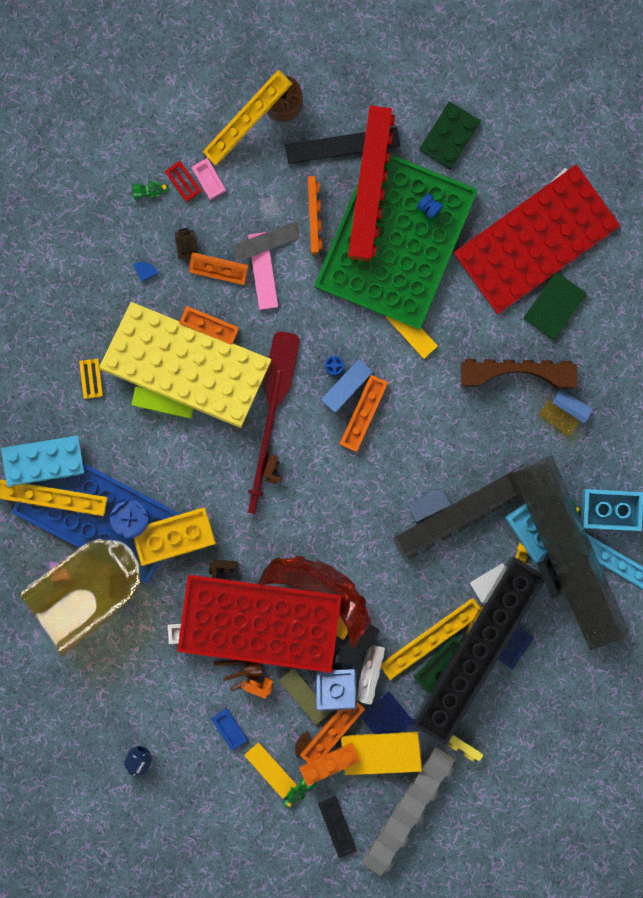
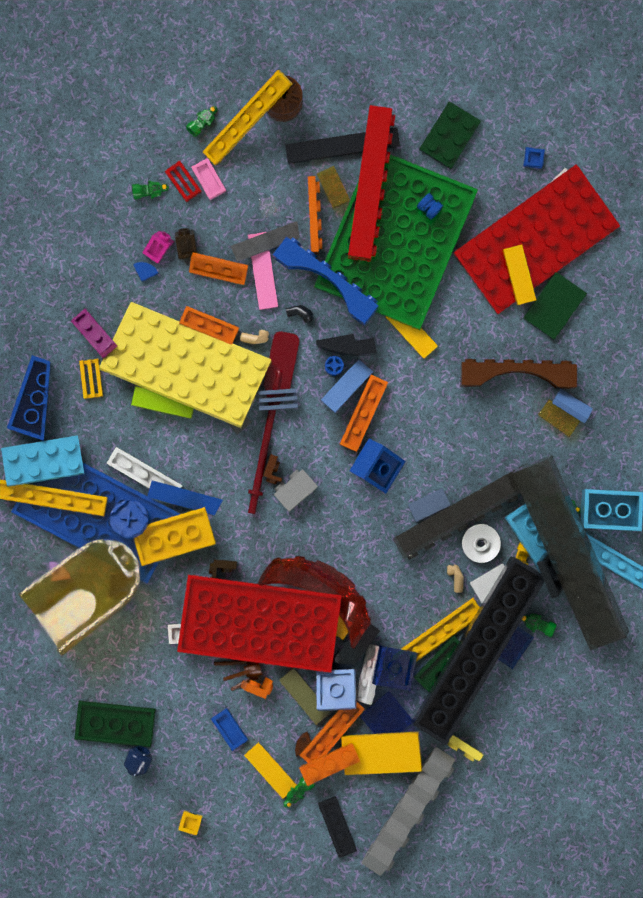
(32, 401): none -> blue wedge
(94, 333): none -> magenta tile
(115, 723): none -> dark green tile
(138, 470): none -> white plate
(158, 246): none -> dark pink bracket
(183, 497): none -> blue sticker
(190, 822): none -> yellow plate
(204, 117): none -> green piece
(255, 339): none -> tan arm
(276, 407): none -> sand blue tile
(294, 257): none -> blue arch
(295, 490): none -> light grey brick
(300, 310): none -> black arm
(333, 187): none -> clear yellow plate
(348, 346): none -> black slope
(377, 465): none -> blue slope
(394, 668): none -> clear blue plate
(458, 577): none -> tan arm
(491, 543): none -> white dish
(519, 274): none -> yellow tile
(533, 158): none -> blue tile
(535, 622): none -> green piece

